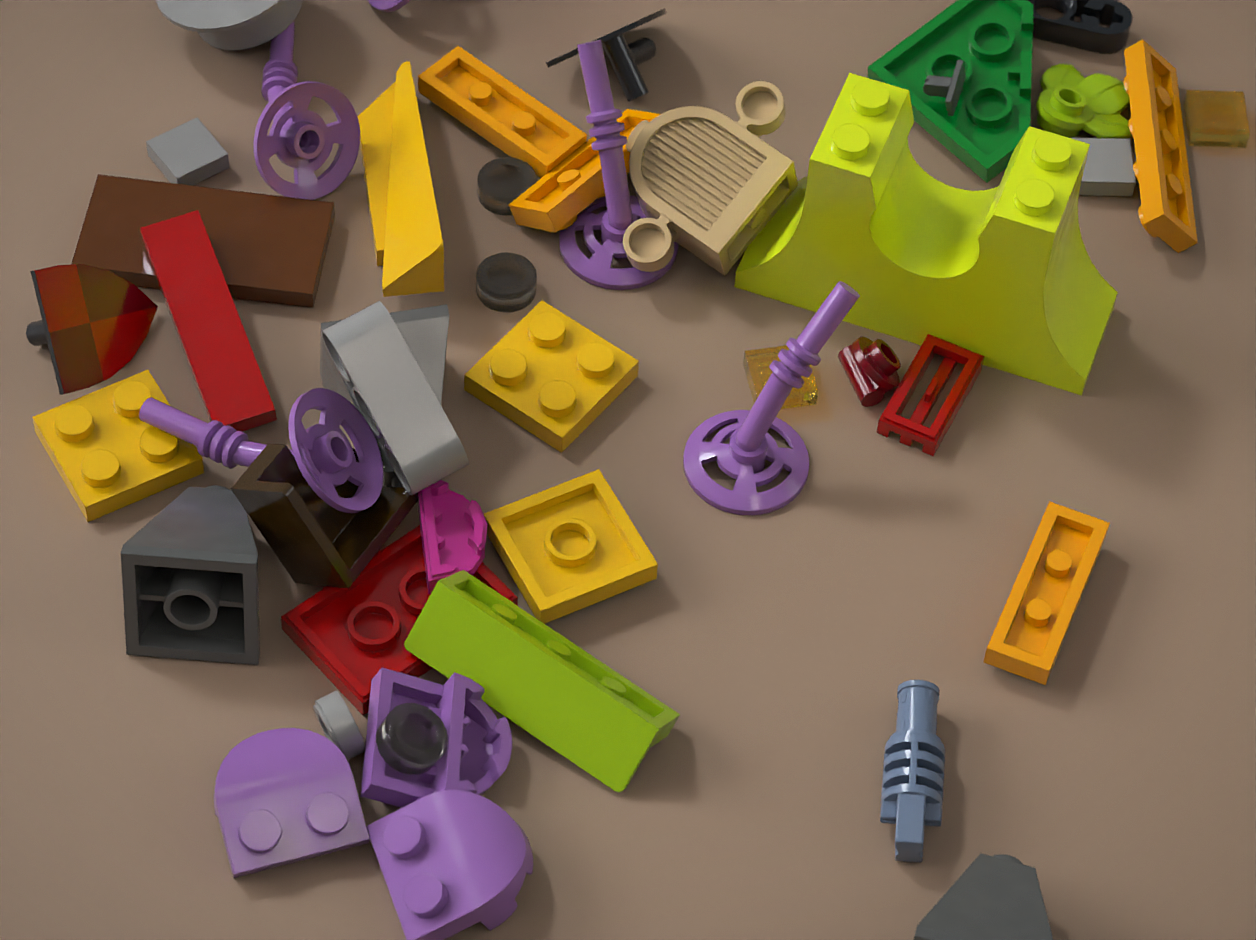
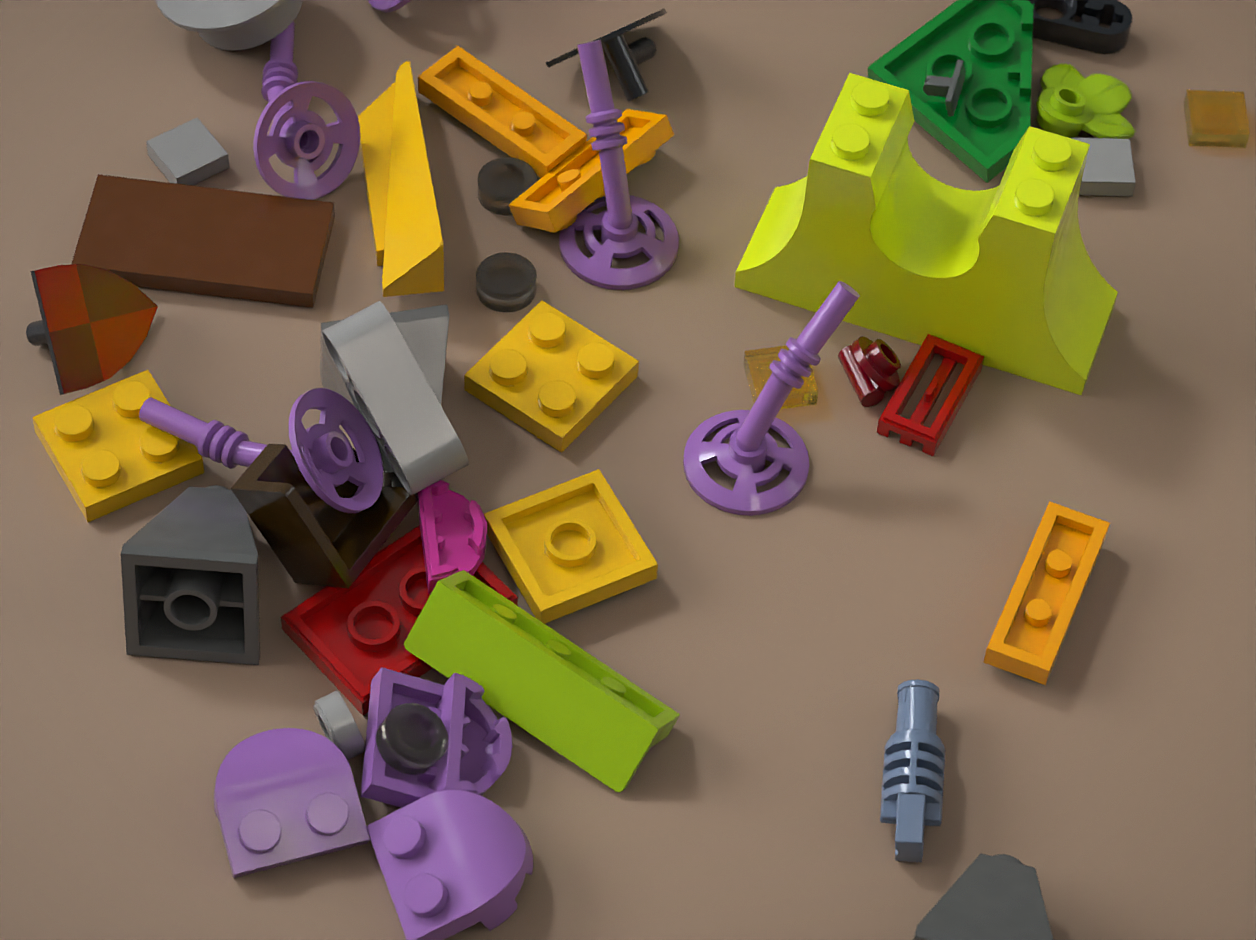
(208, 322): red tile -> none
(707, 180): tan piece -> none
(1159, 147): light orange plate -> none

